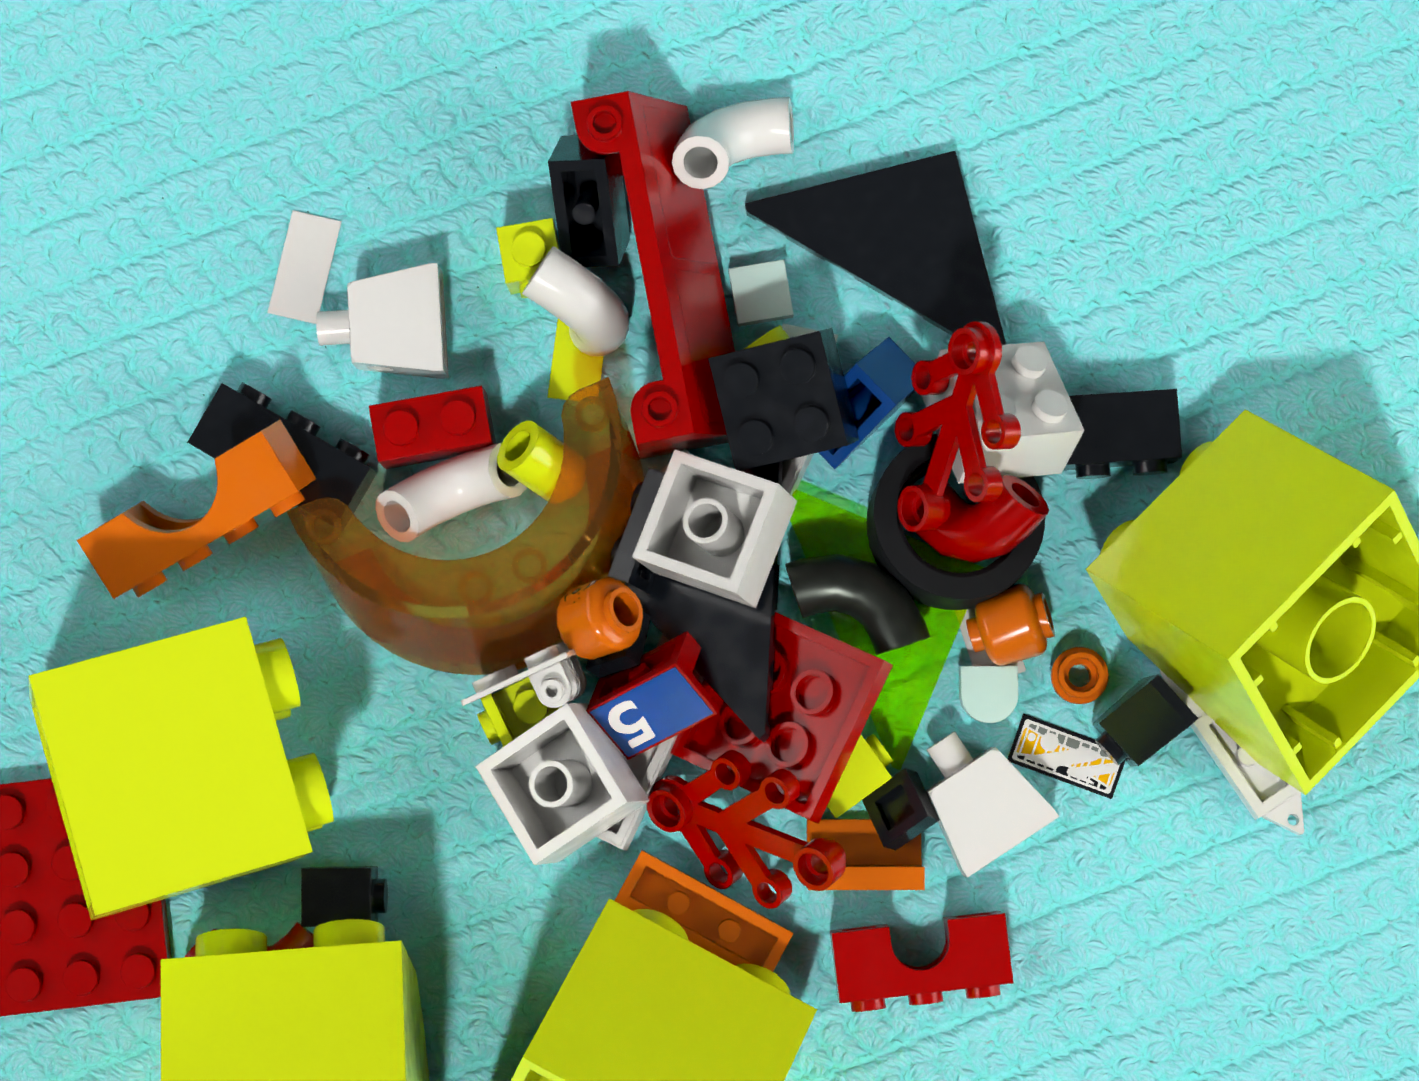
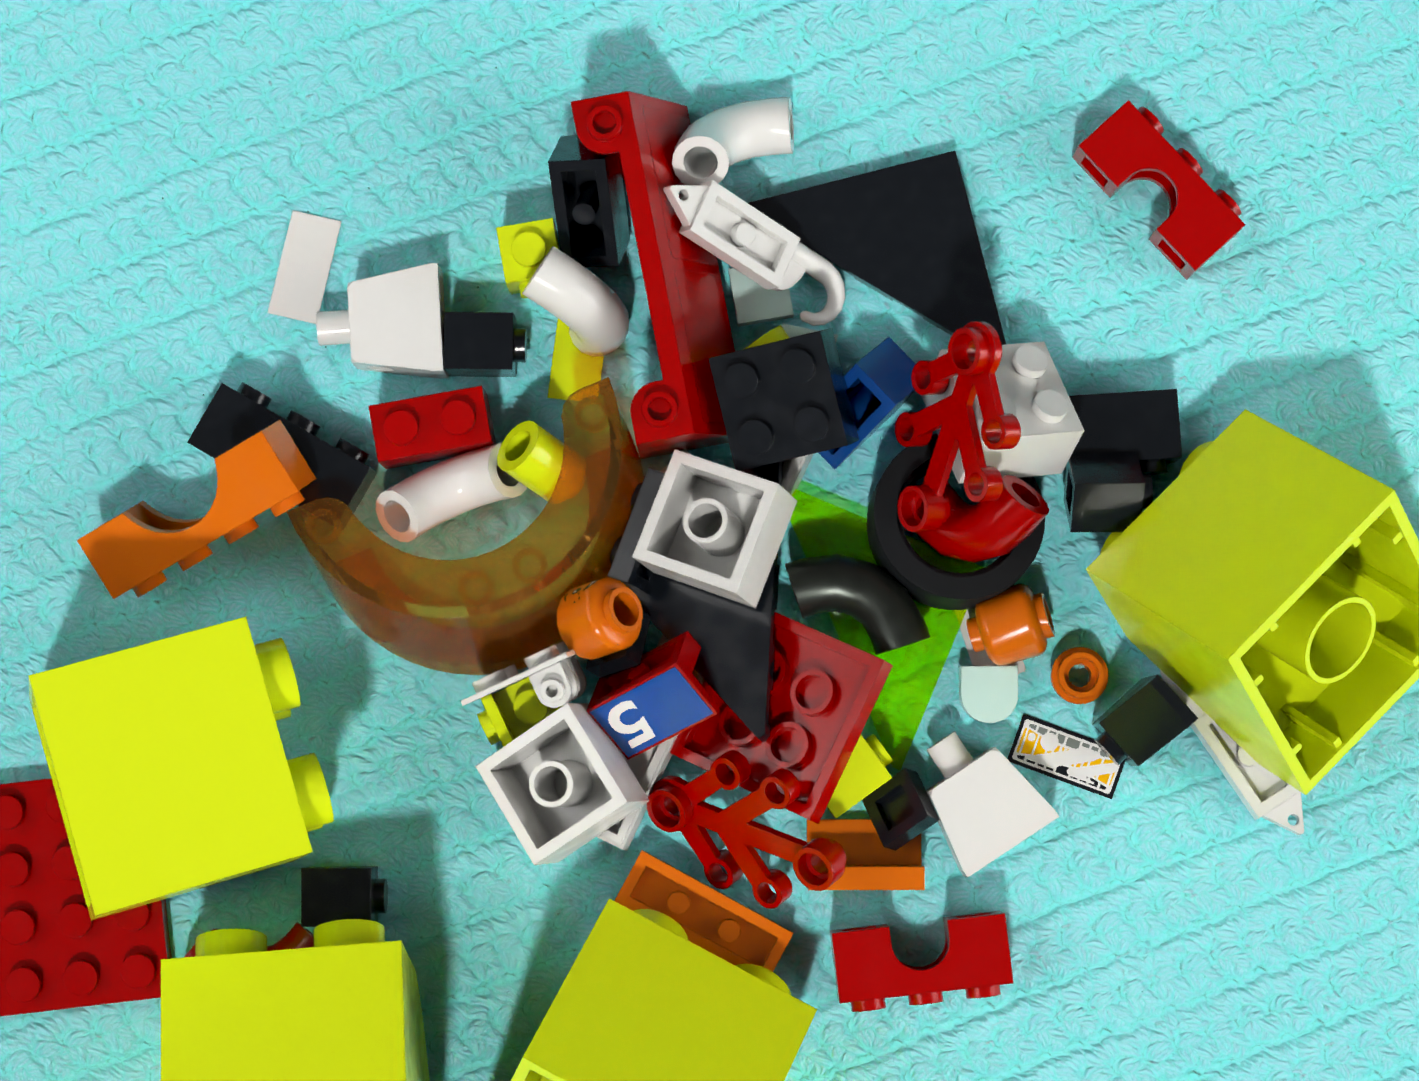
(483, 344): none -> black brick
(753, 243): none -> white plate
(1105, 491): none -> black brick
(1133, 149): none -> red arch

